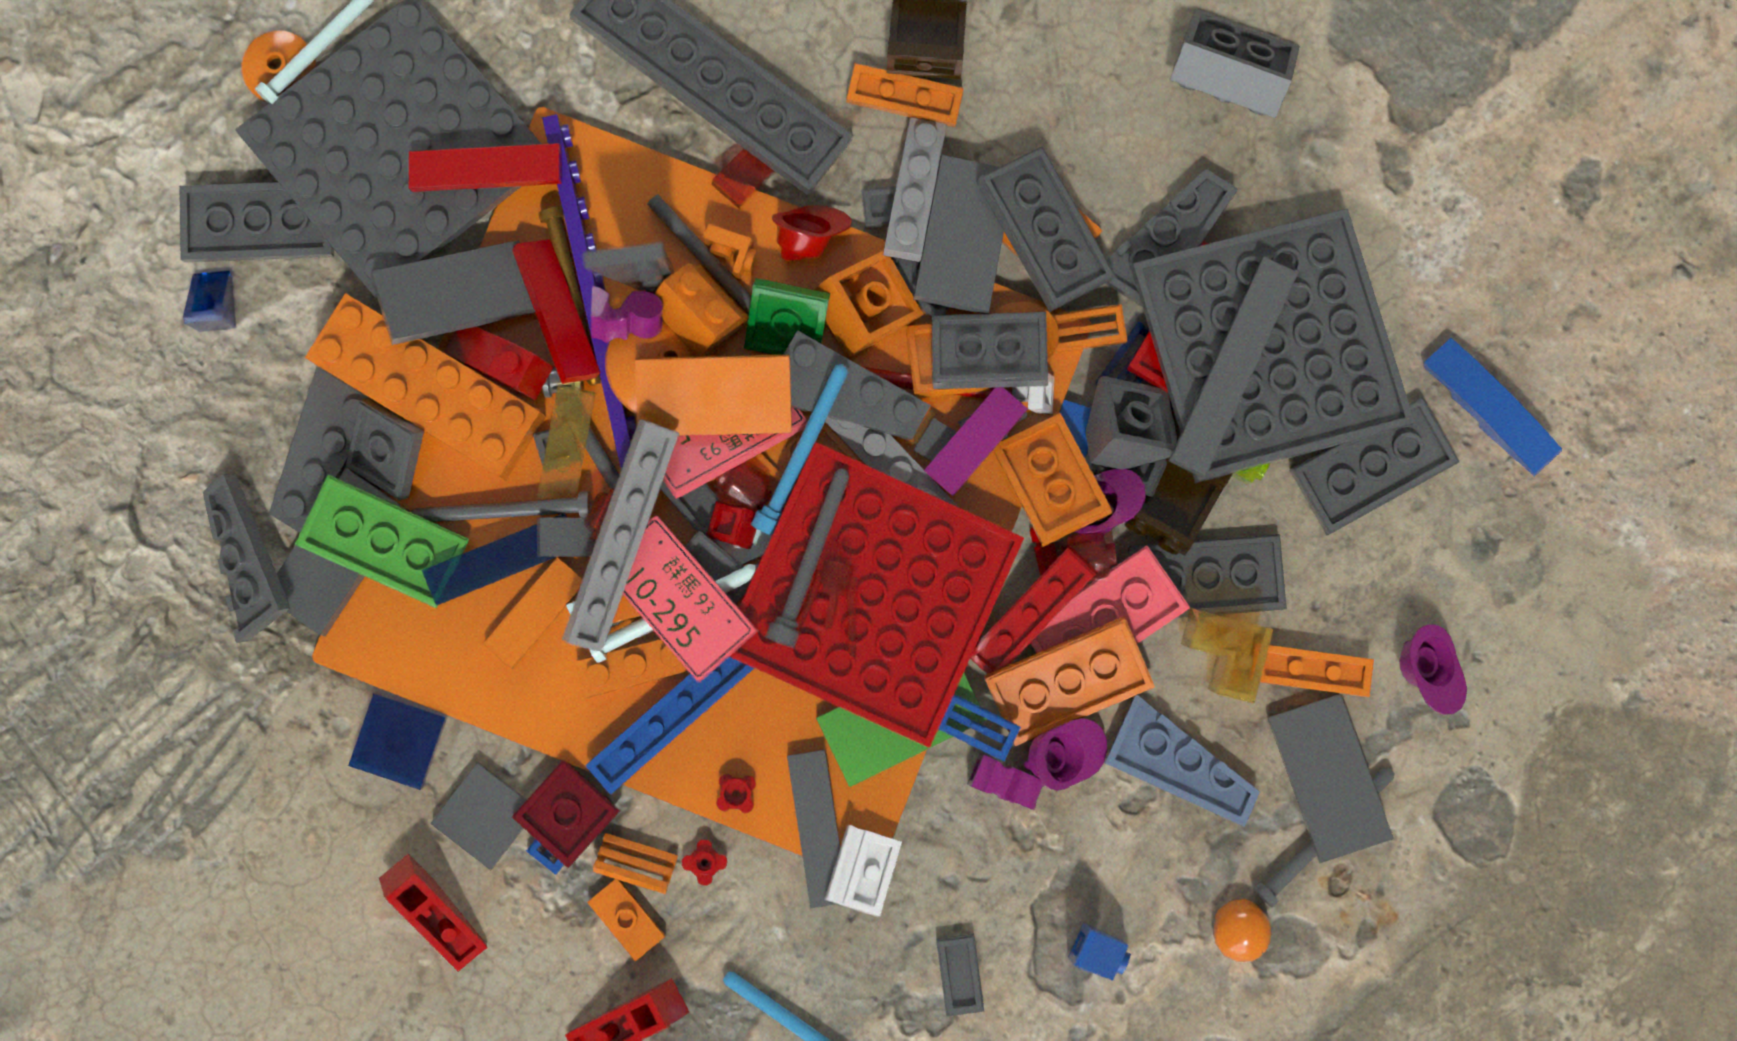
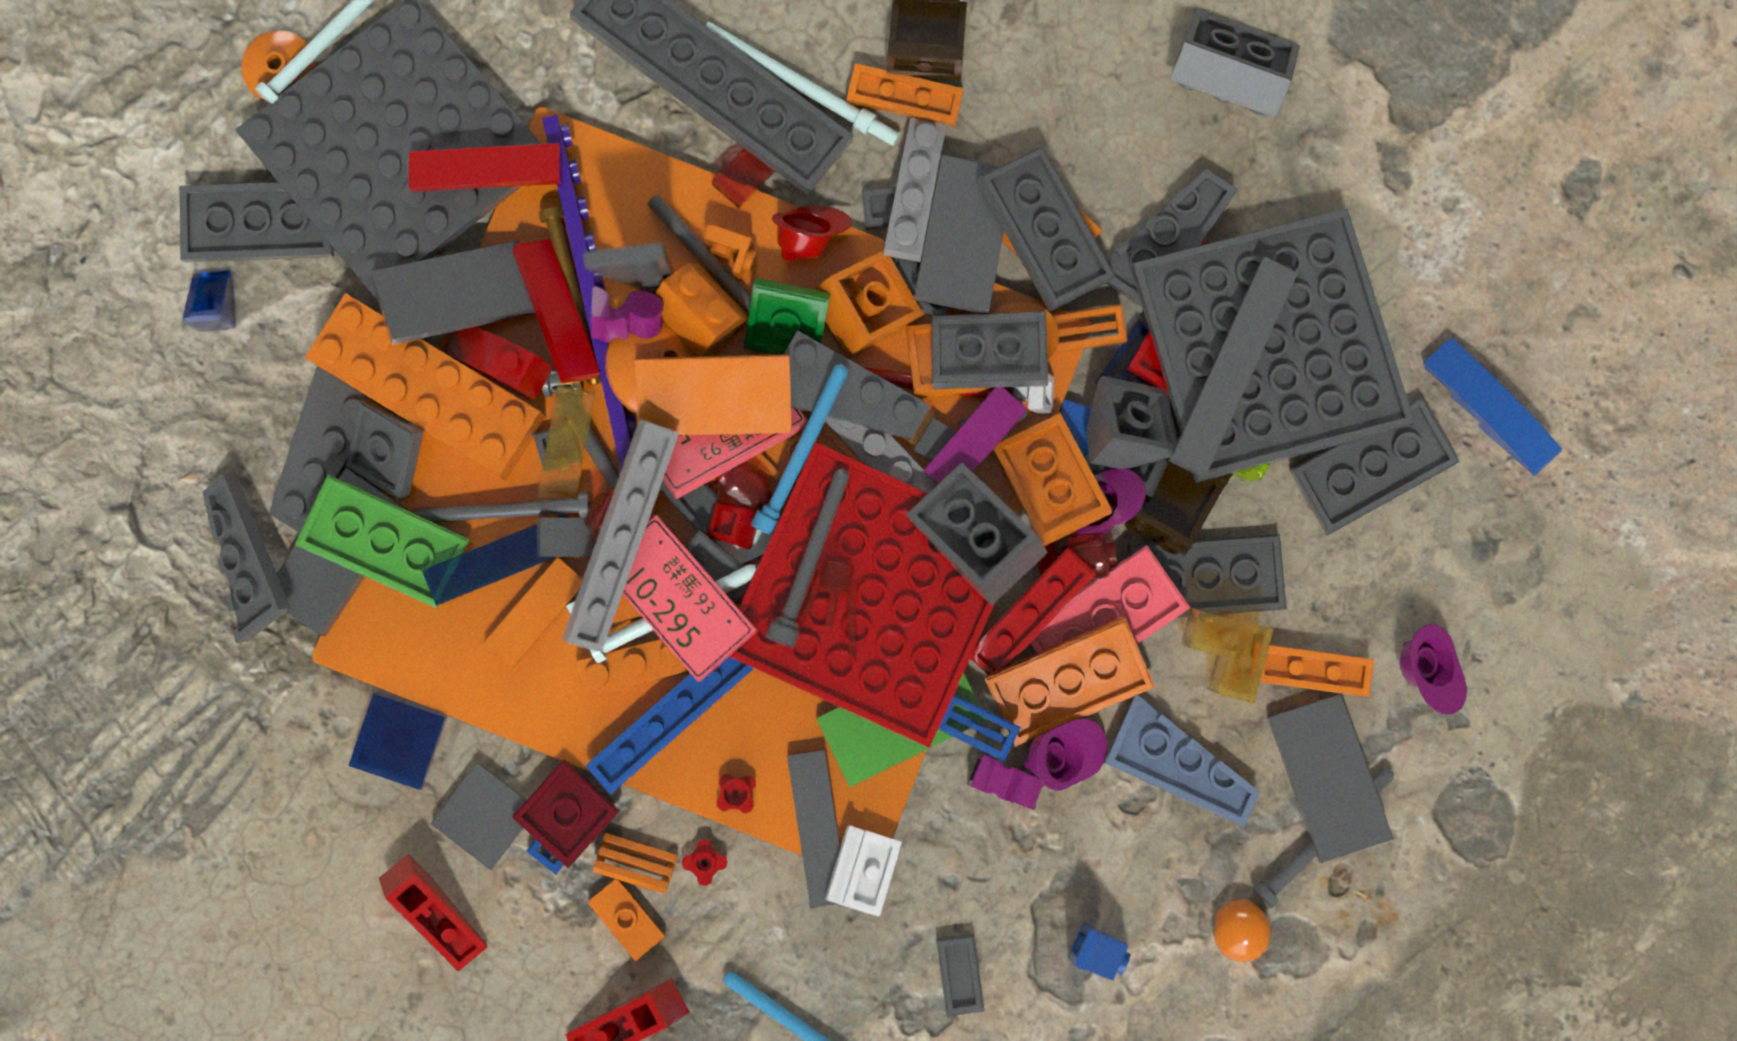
(863, 119): none -> light aqua bar
(977, 533): none -> dark grey slope

